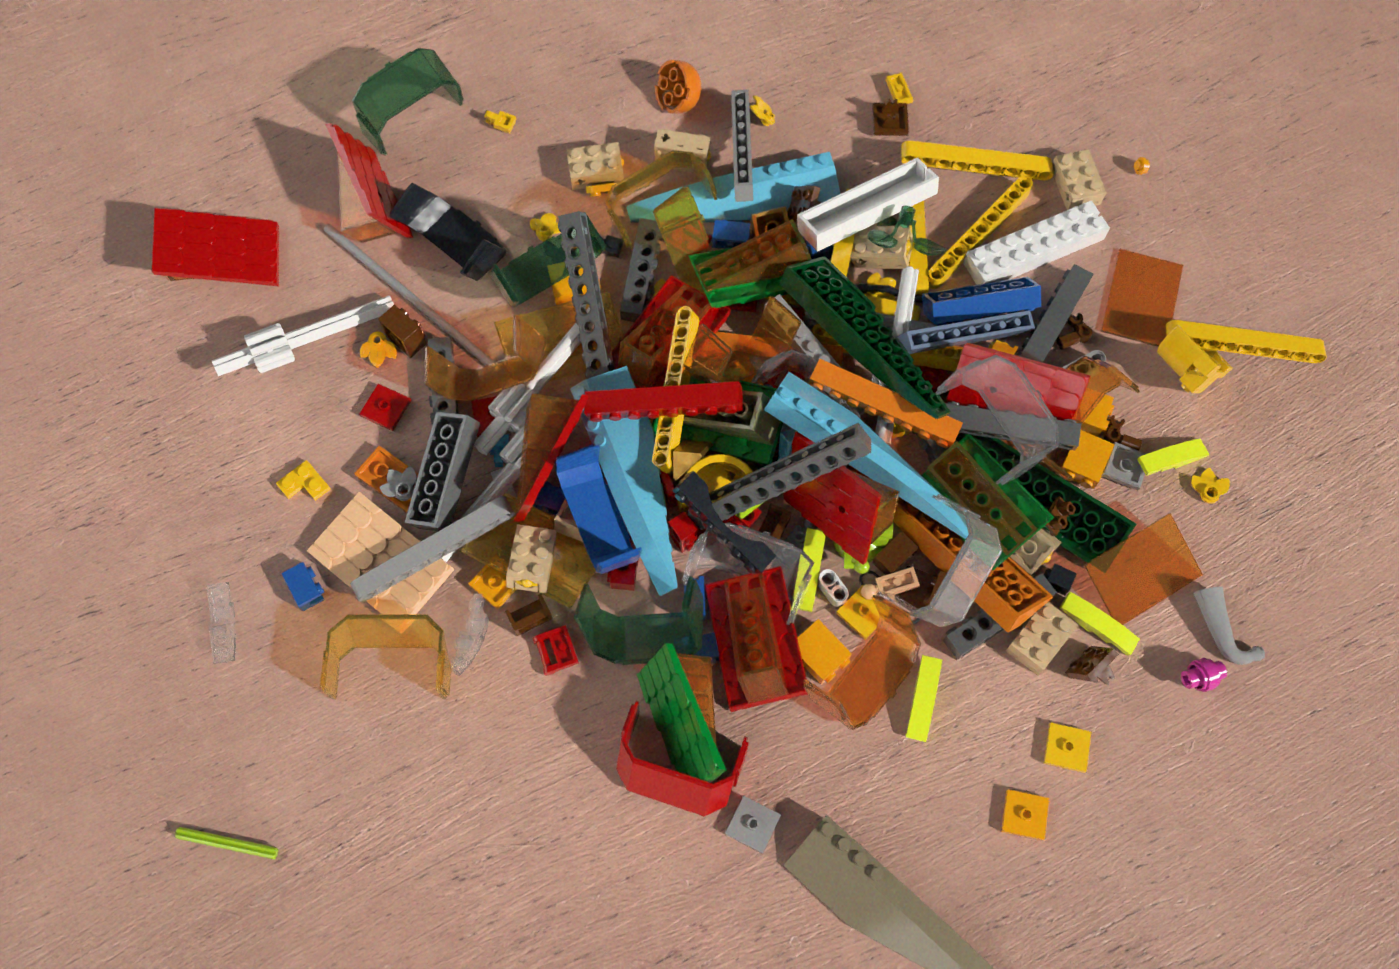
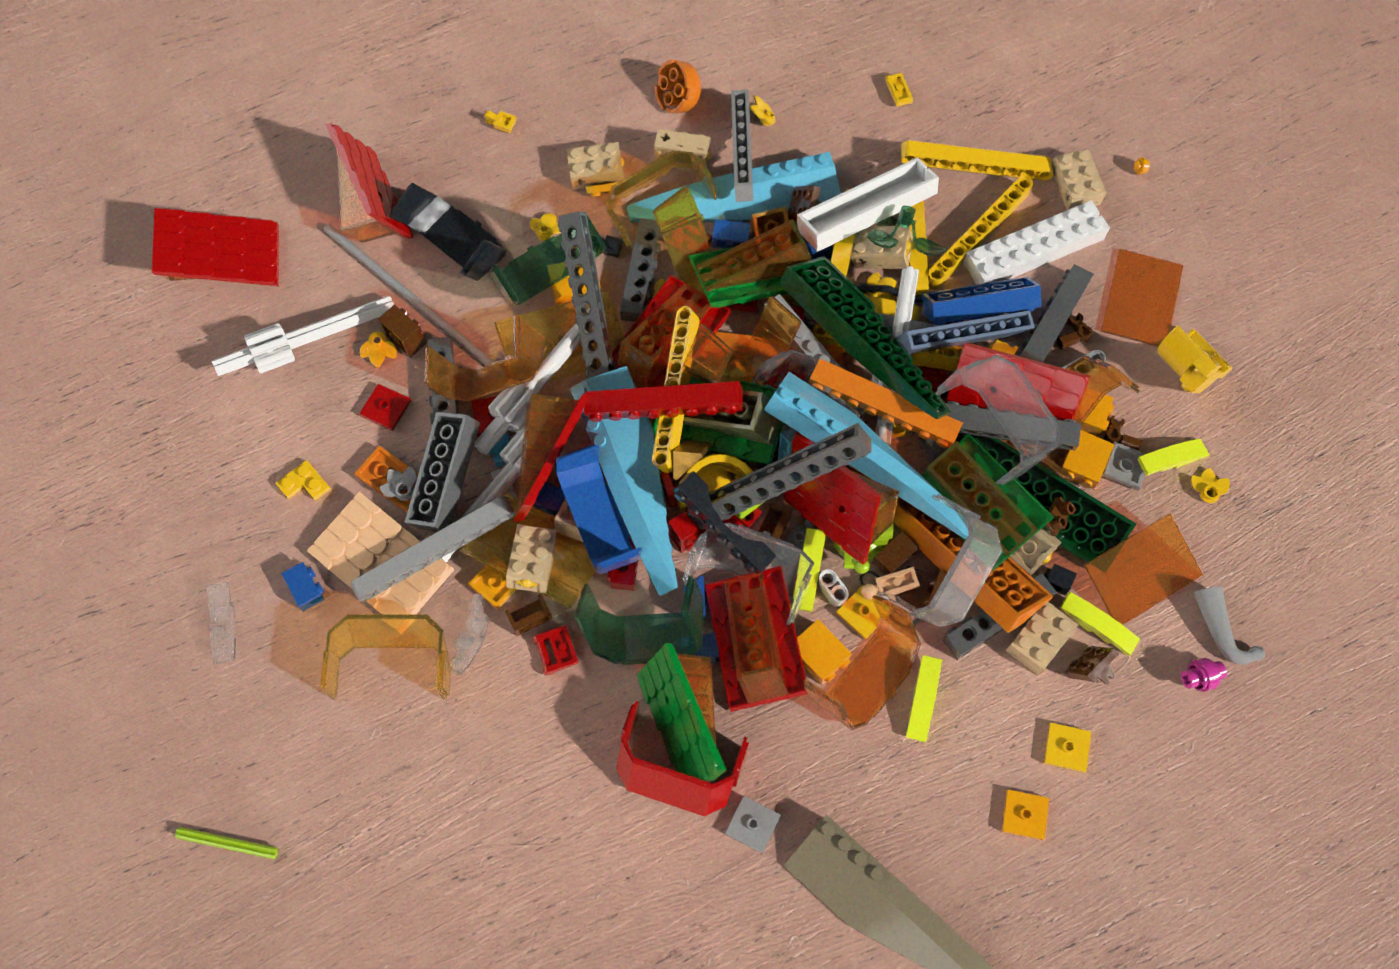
(398, 88): clear green piece -> none
(890, 118): reddish brown plate -> none
(1252, 342): yellow beam -> none

